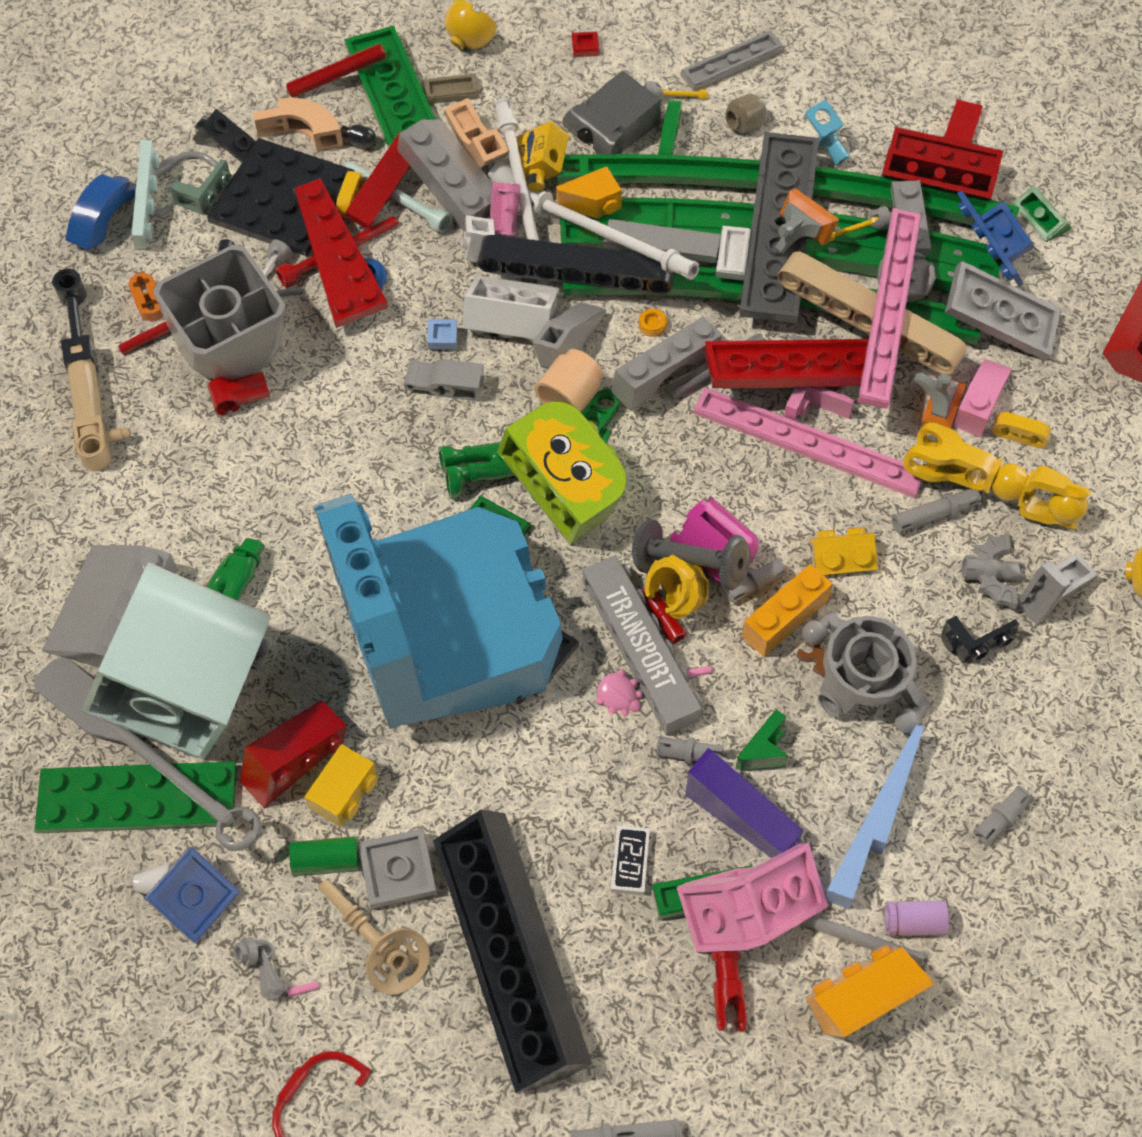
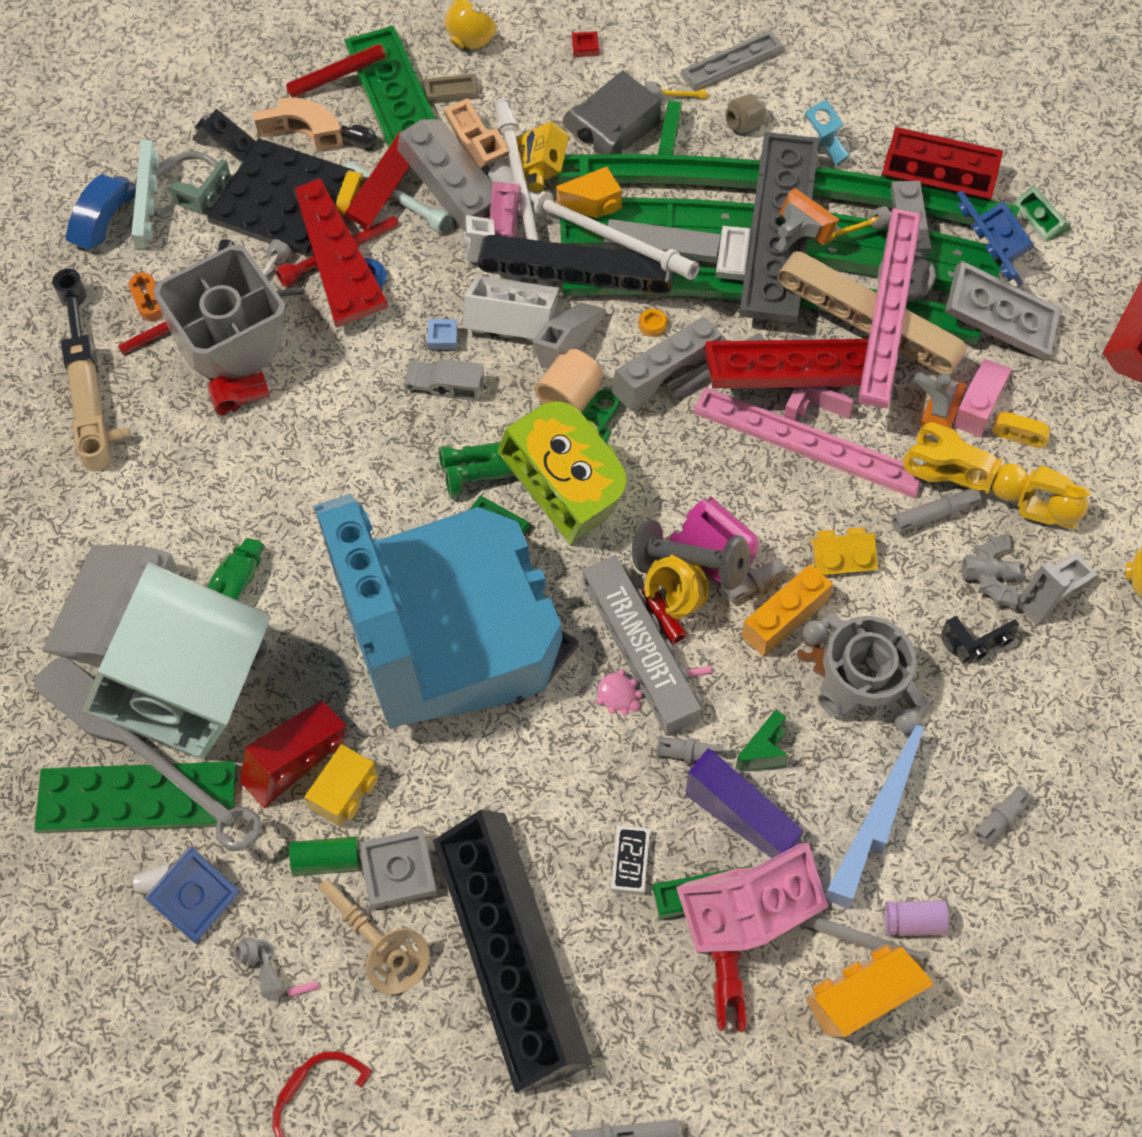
(963, 121): red tile -> none

